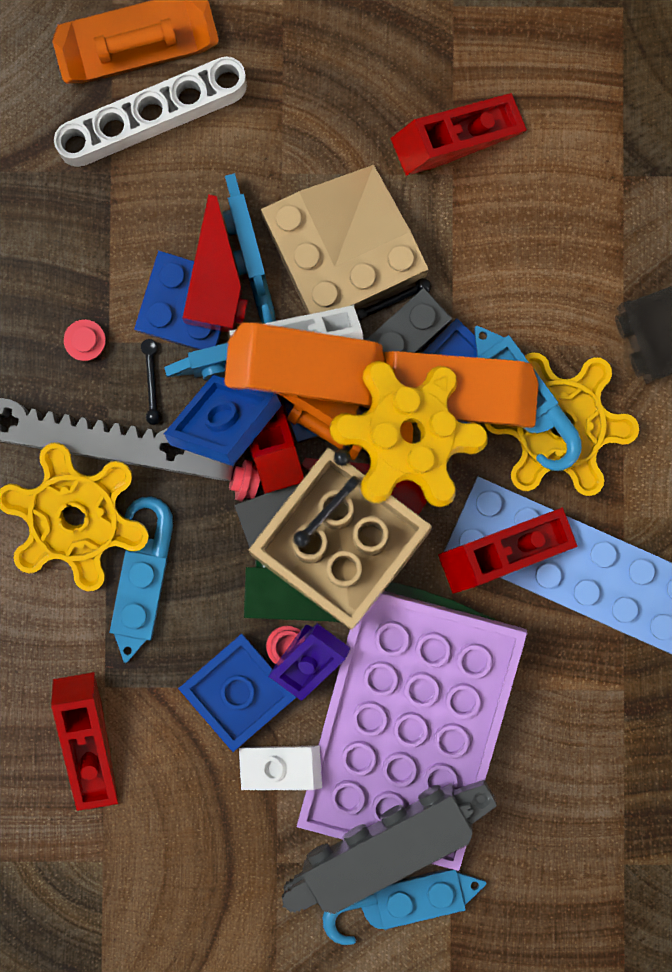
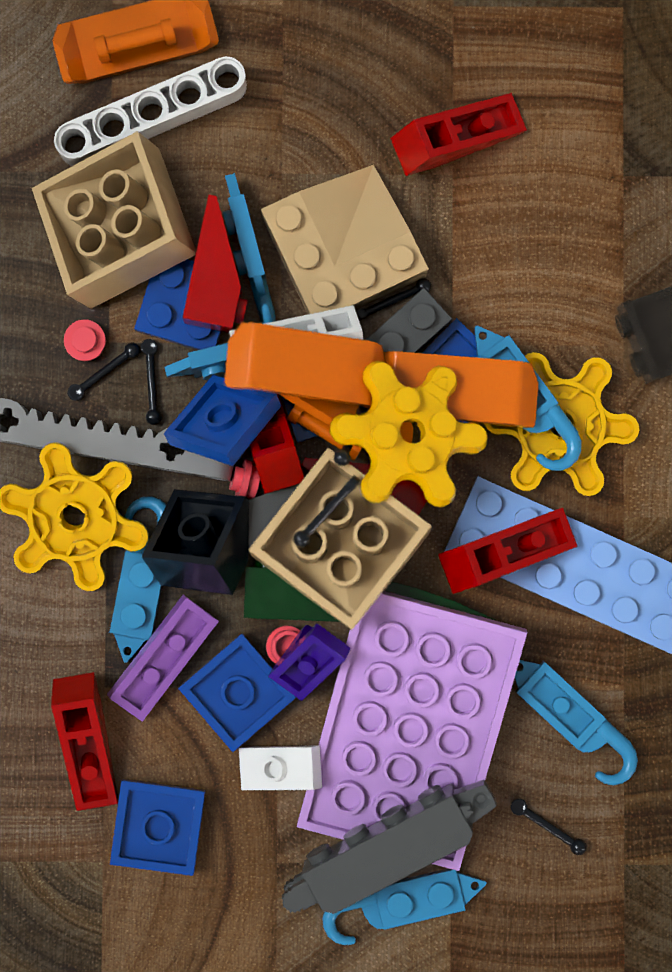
(77, 392): none -> black hinge
(113, 220): none -> tan slope
(157, 827): none -> blue plate
(162, 658): none -> medium lavender plate
(200, 542): none -> black slope
(519, 807): none -> black hinge
(573, 717): none -> dark azure plate

